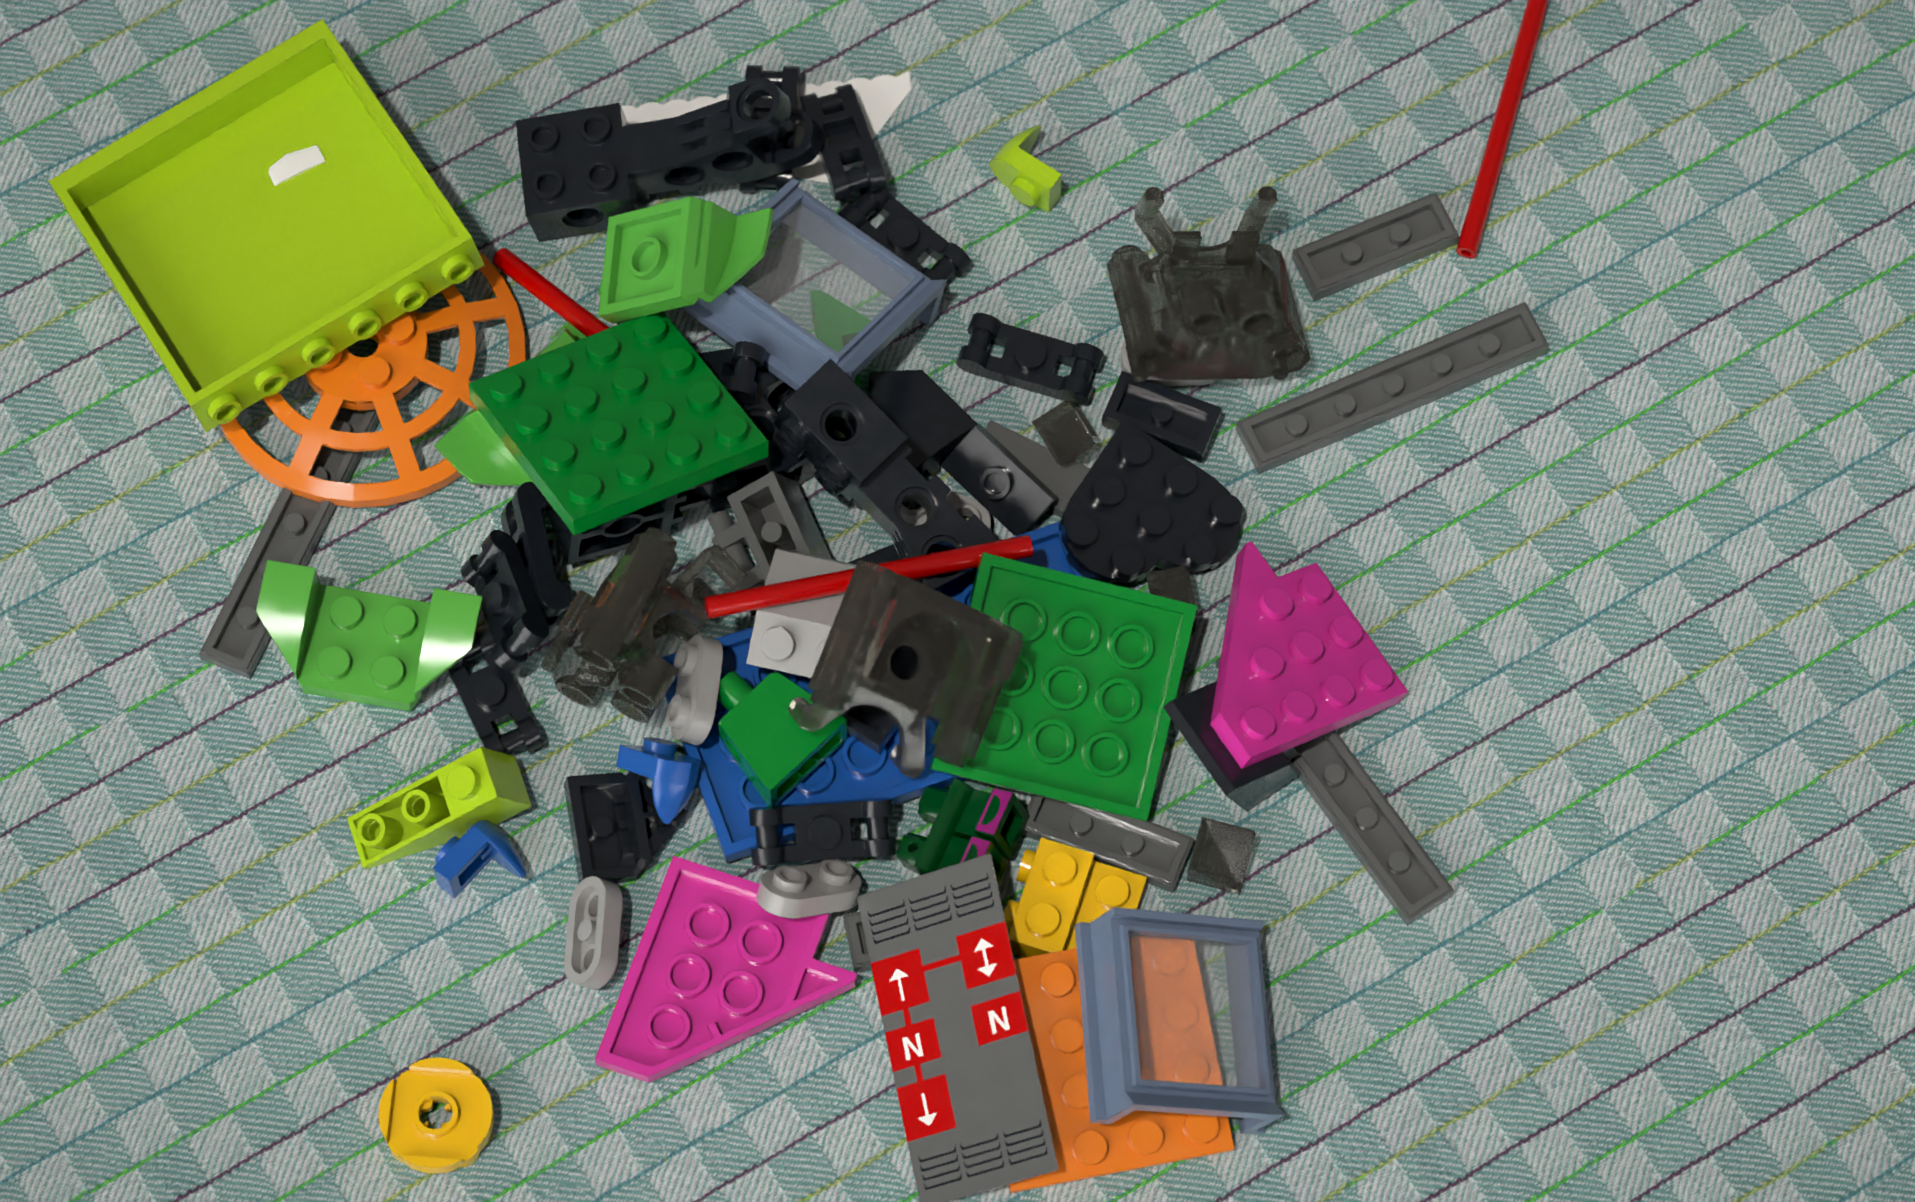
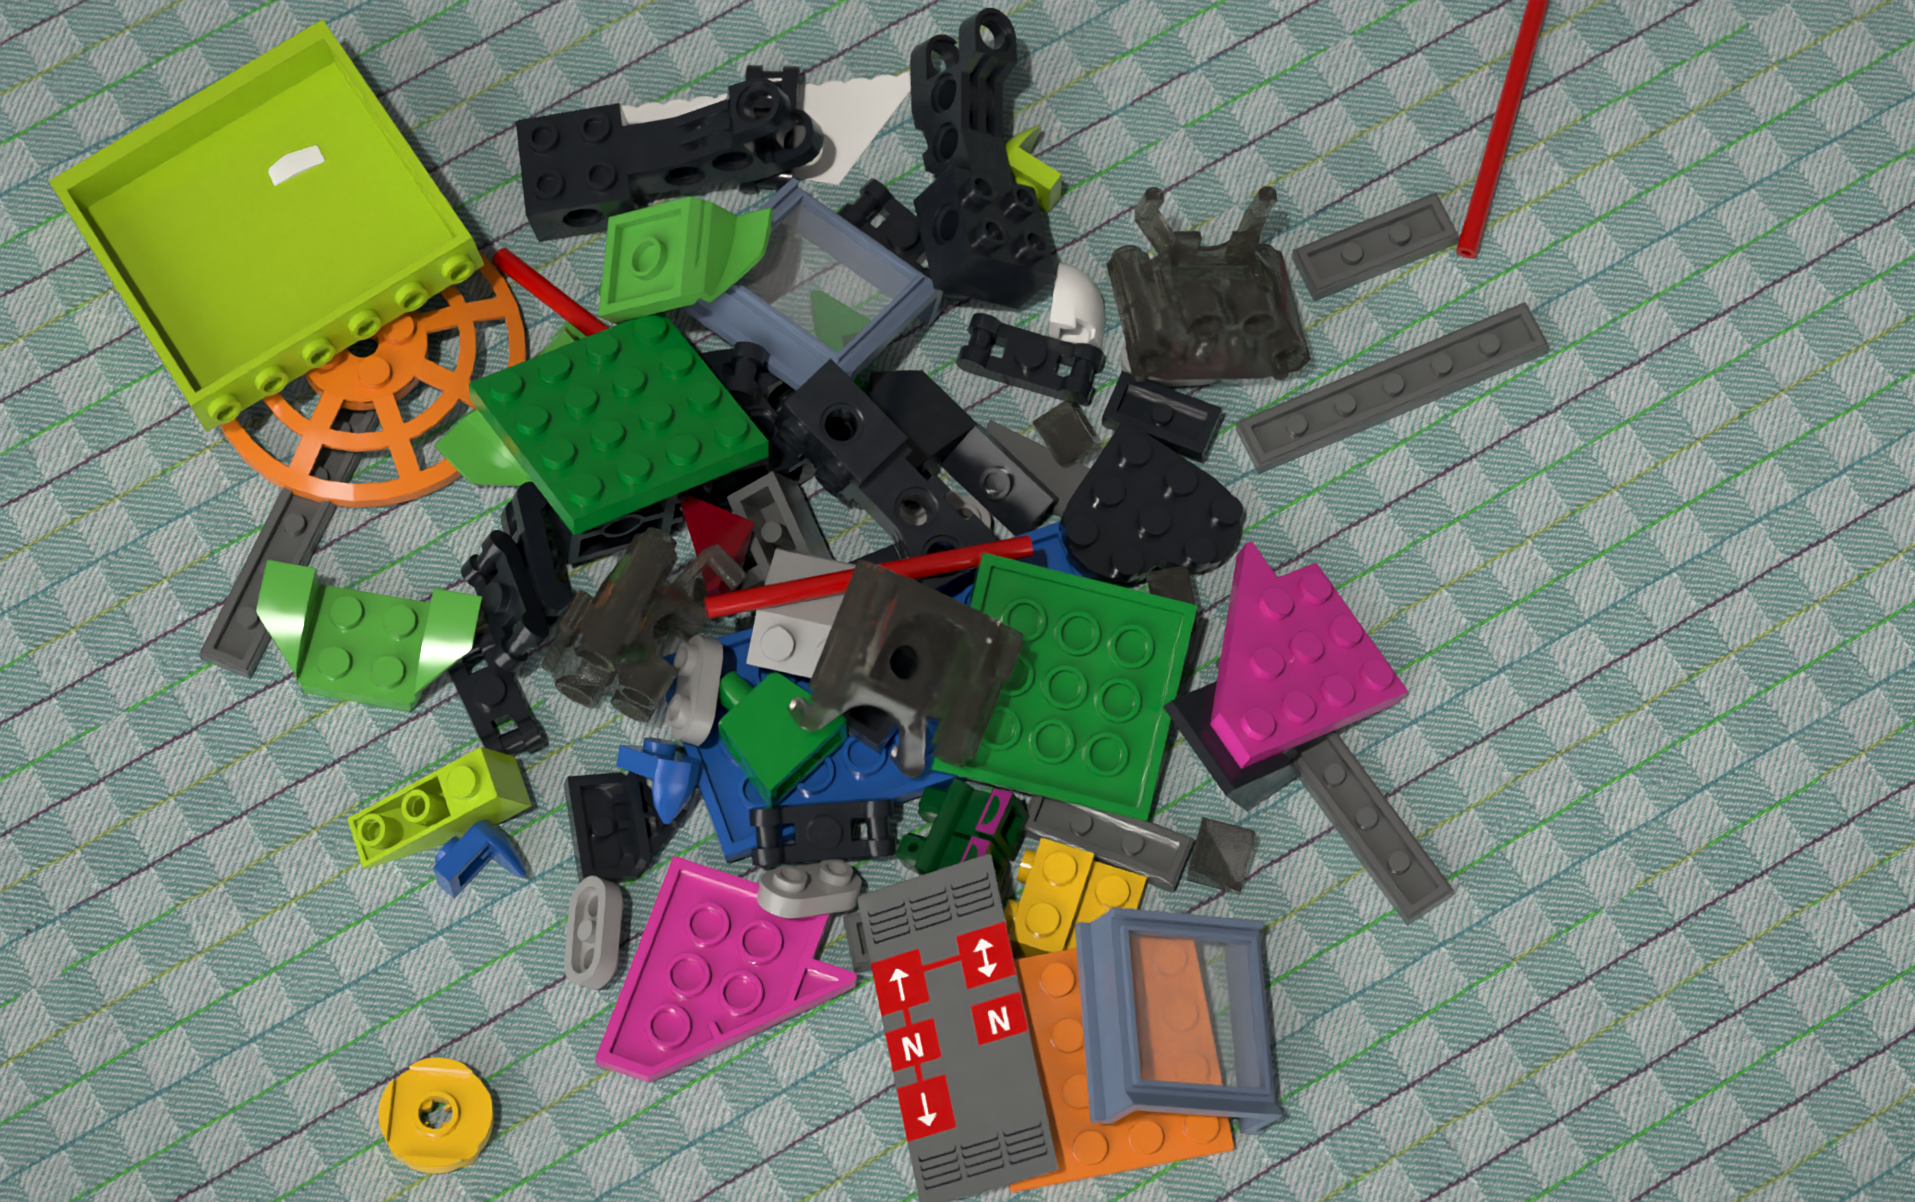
(716, 526): none -> dark red slope
(845, 142): black plate -> none
(974, 221): none -> black brick
(1076, 308): none -> white brick

